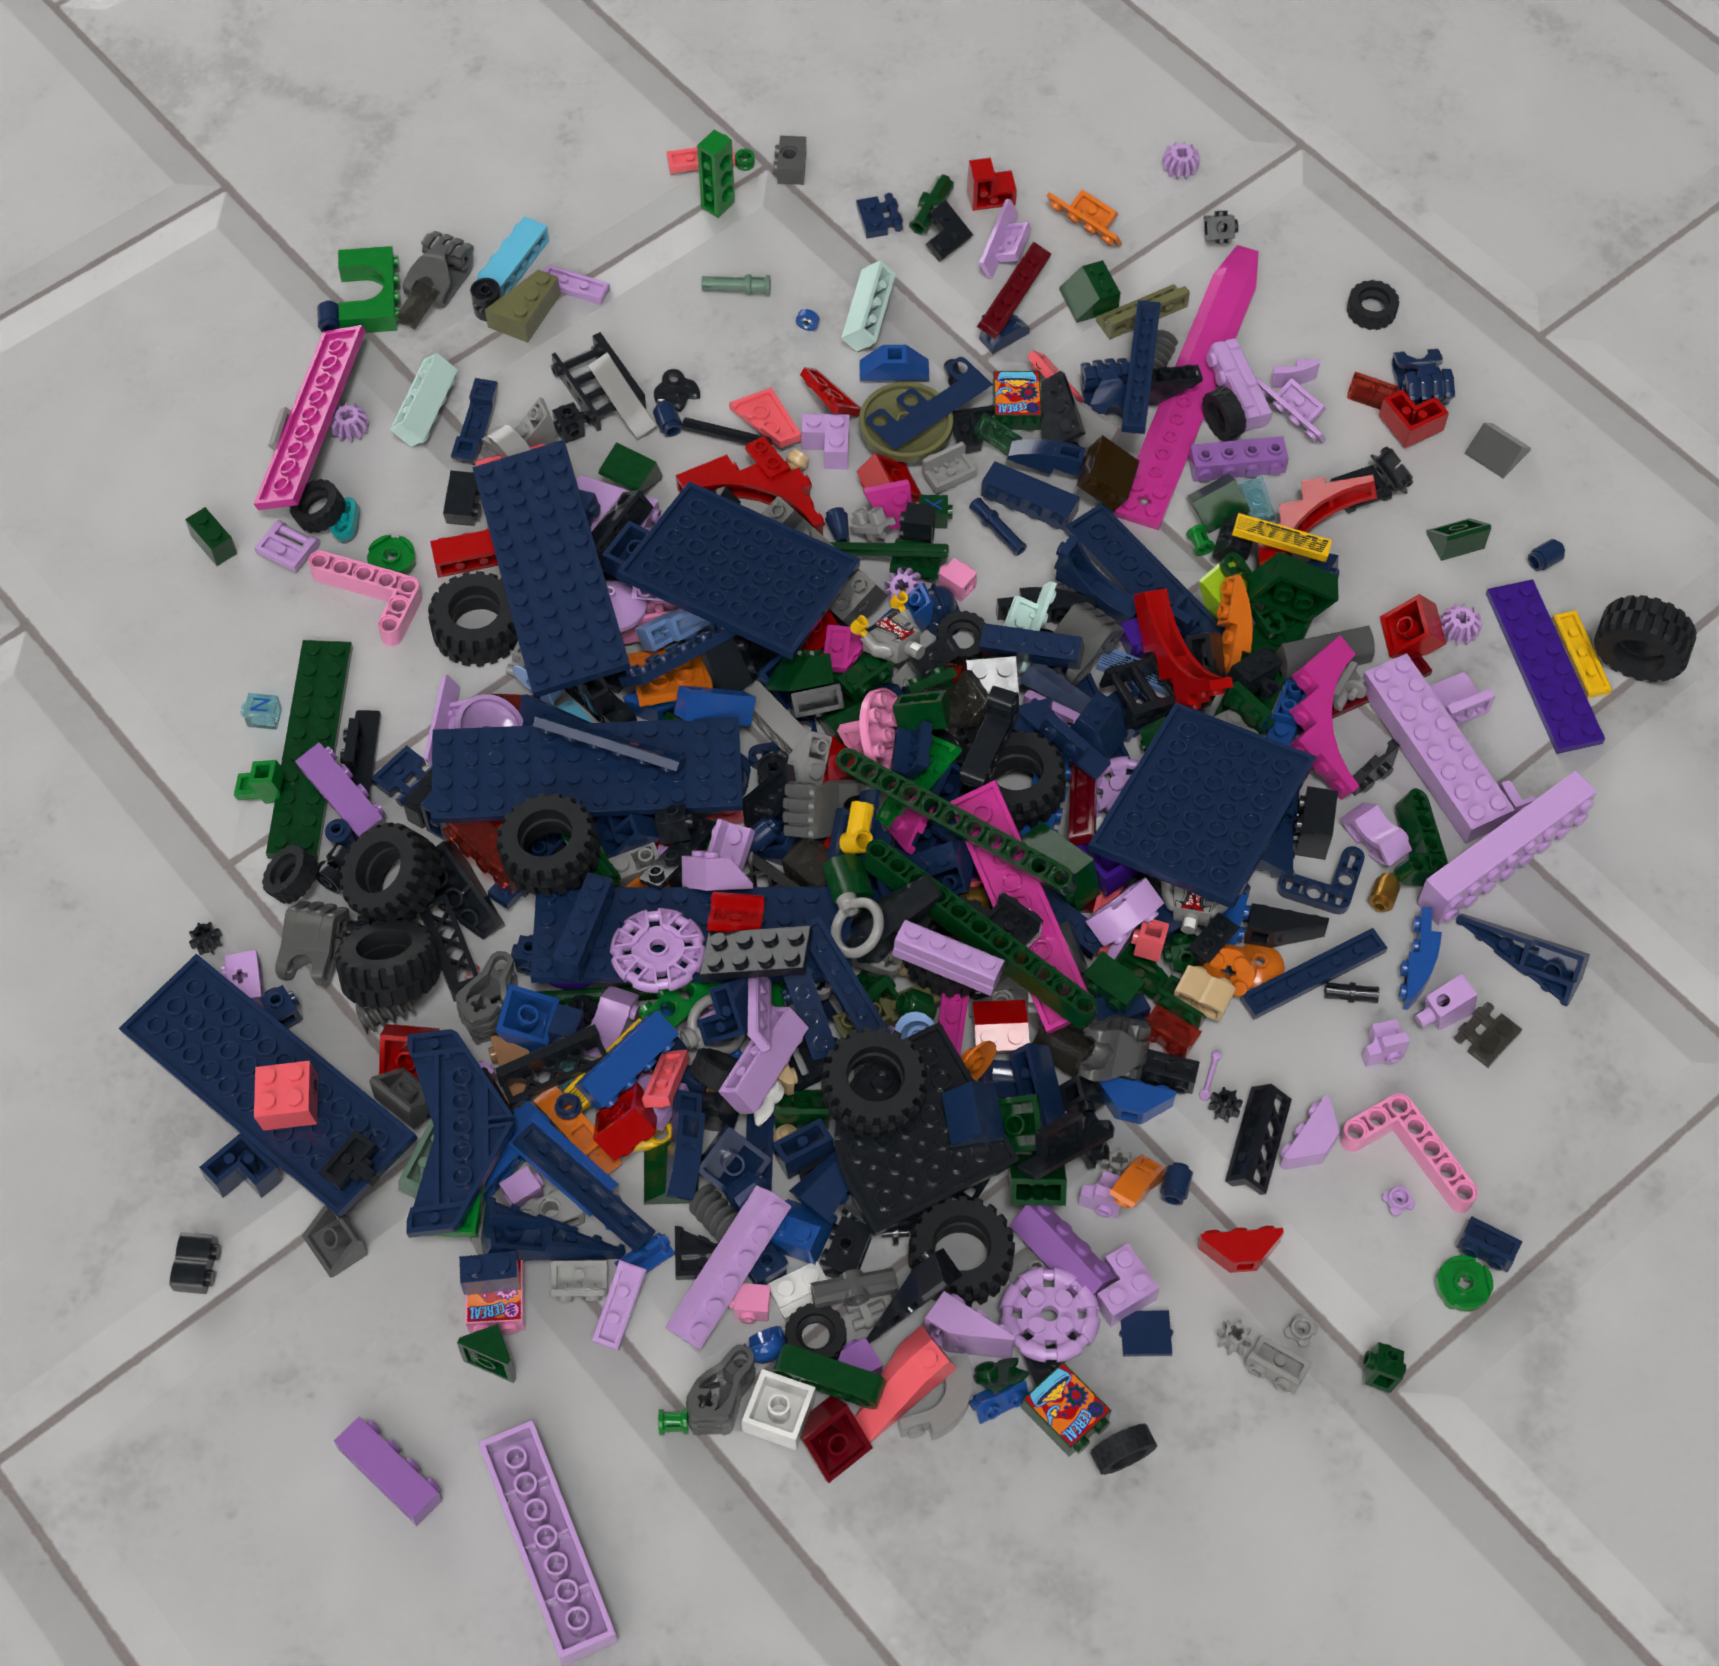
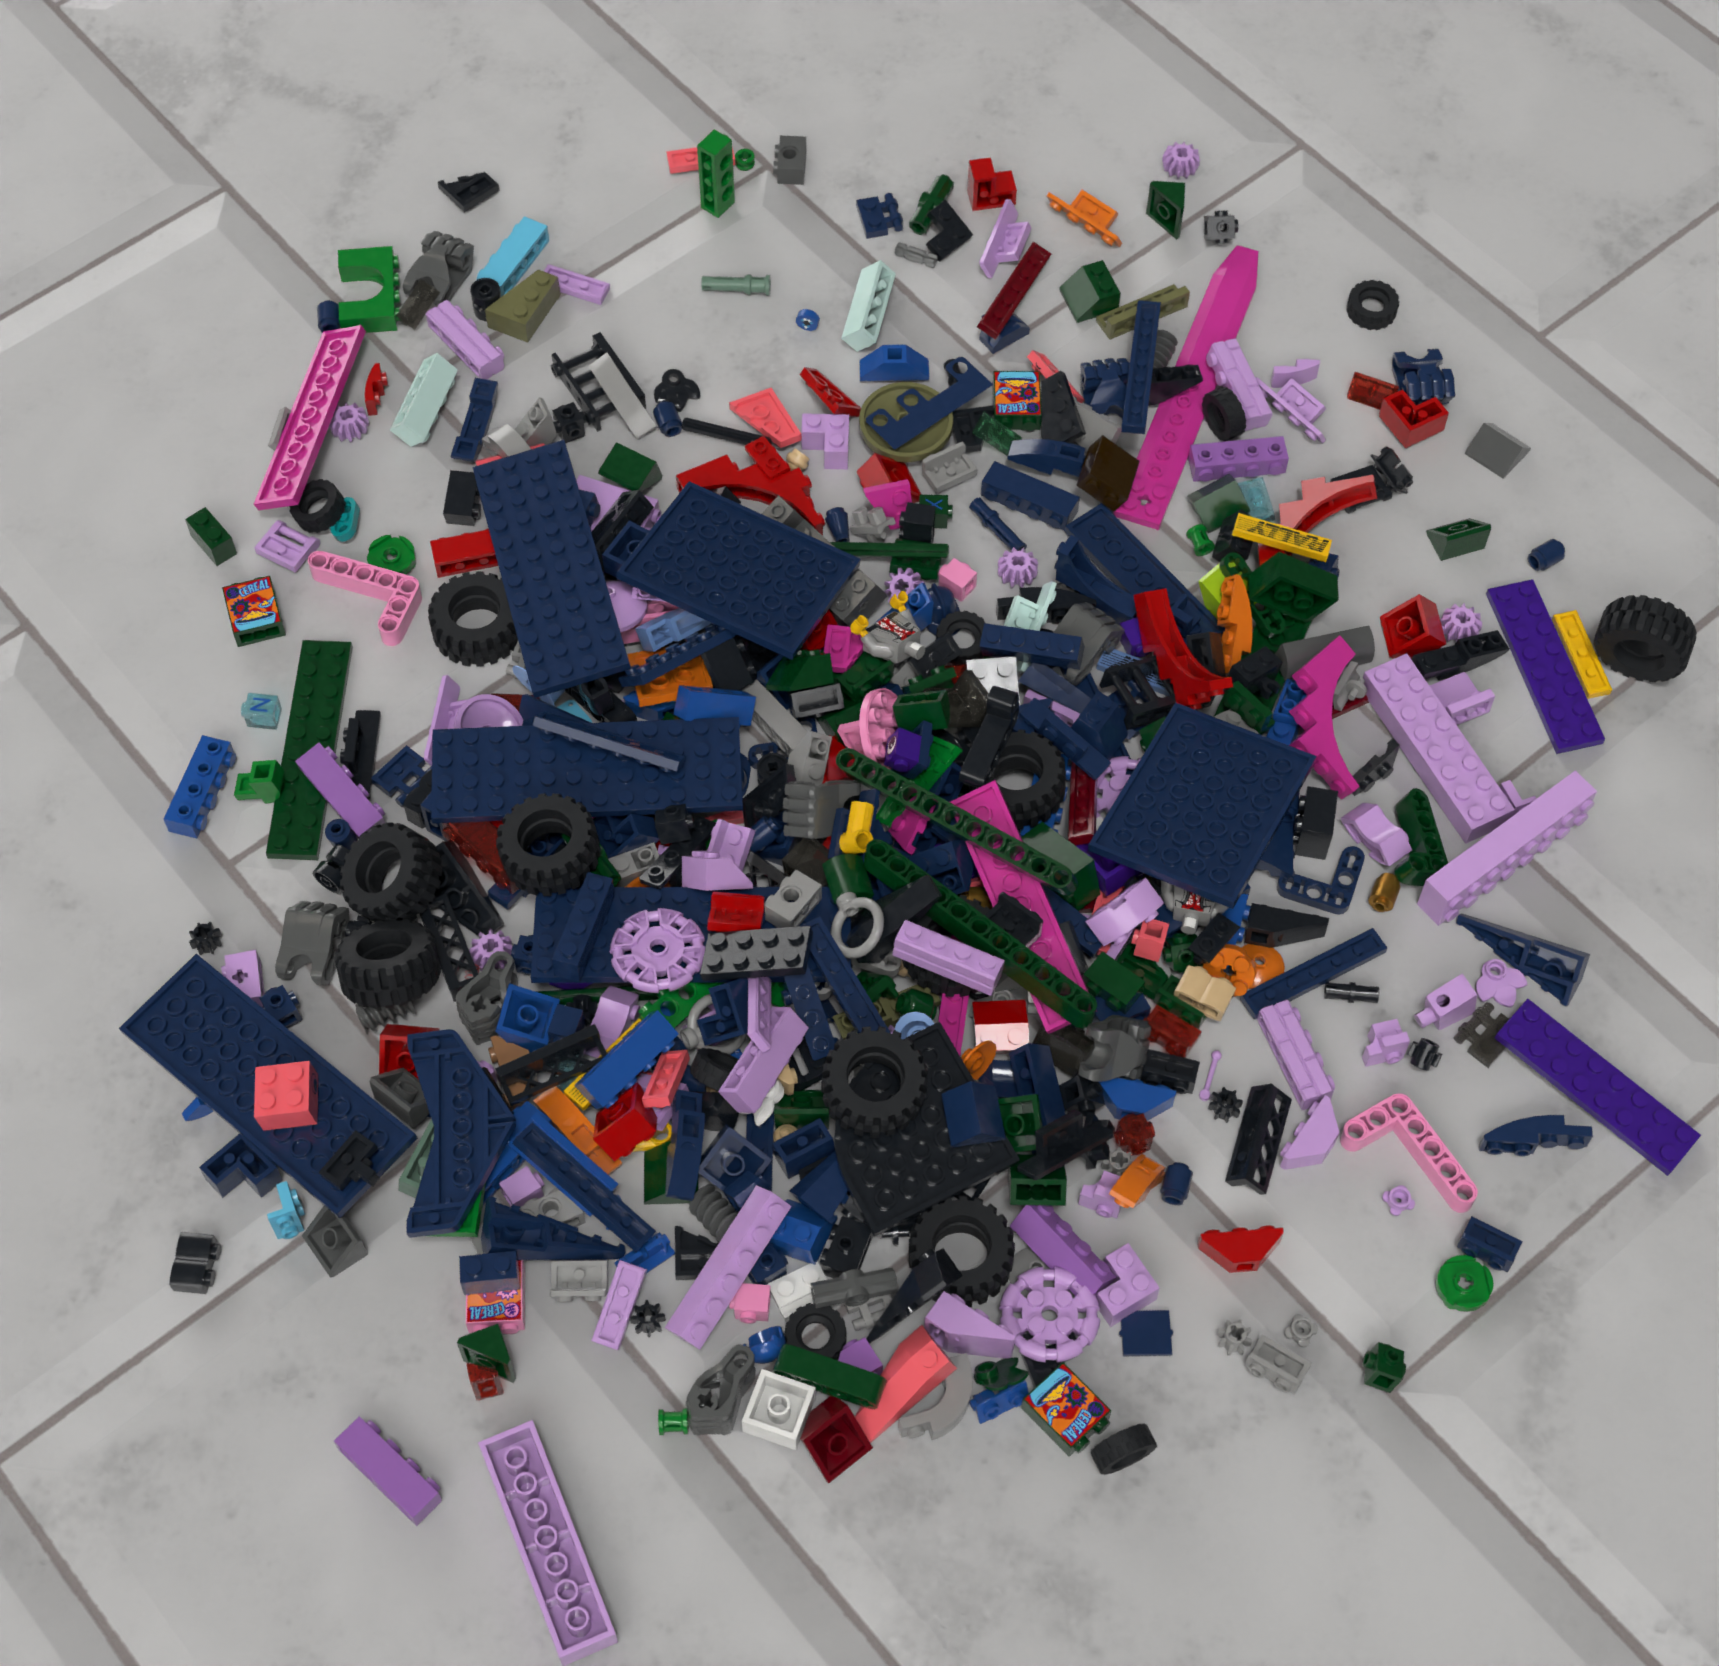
(196, 1110): none -> blue tile
(200, 787): none -> blue brick
(253, 611): none -> brick
(287, 1221): none -> medium azure bracket
(300, 880): black tyre -> none
(375, 388): none -> red slope
(465, 340): none -> lavender brick
(469, 190): none -> black wing
(483, 946): none -> lavender gear
(484, 1381): none -> clear red slope
(565, 1100): dark blue plate -> none
(643, 1311): none -> black gear
(799, 888): none -> light grey brick
(902, 750): none -> dark purple brick
(916, 255): none -> dark grey axle
(1017, 567): none -> lavender gear
(1134, 1134): none -> clear red brick
(1167, 205): none -> dark green slope
(1295, 1054): none -> lavender brick
(1420, 959): blue slope -> none
(1424, 1054): none -> black gear
(1462, 657): none -> black slope
(1501, 986): none -> lavender plate
(1527, 1133): none -> dark blue slope
(1597, 1087): none -> dark purple plate

